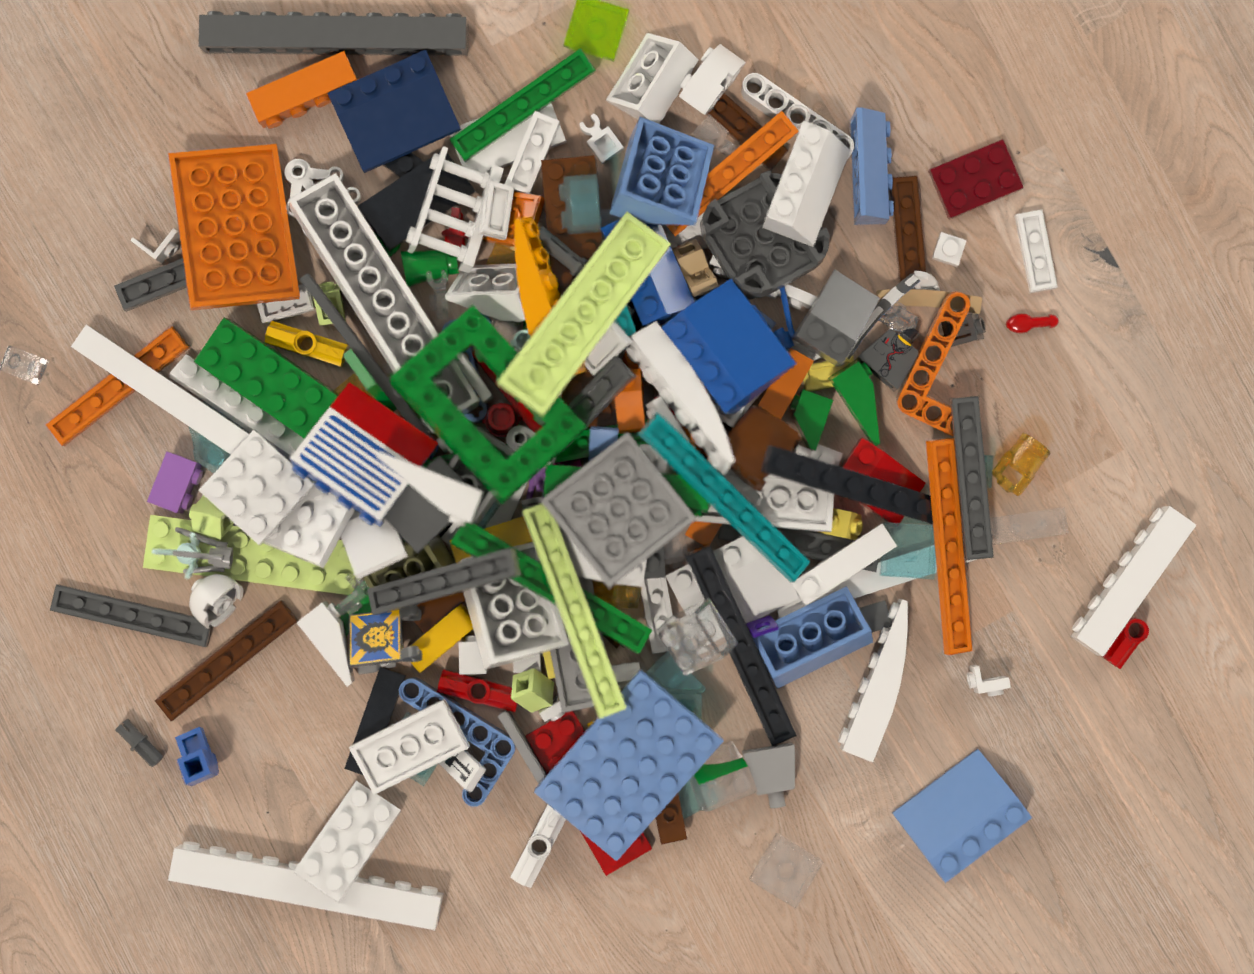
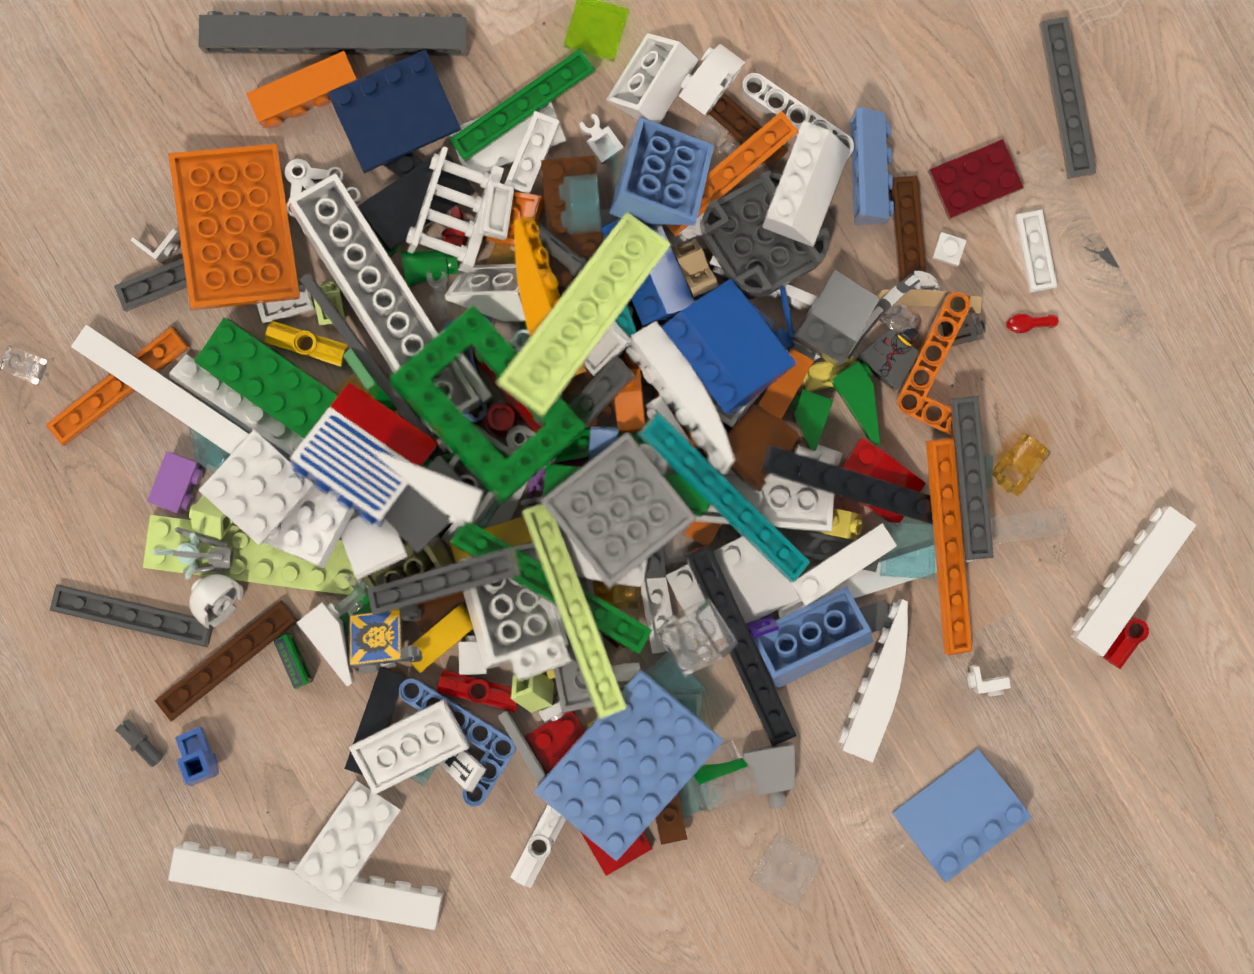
(293, 661): none -> green slope
(540, 658): none -> white bracket
(1067, 97): none -> dark grey plate

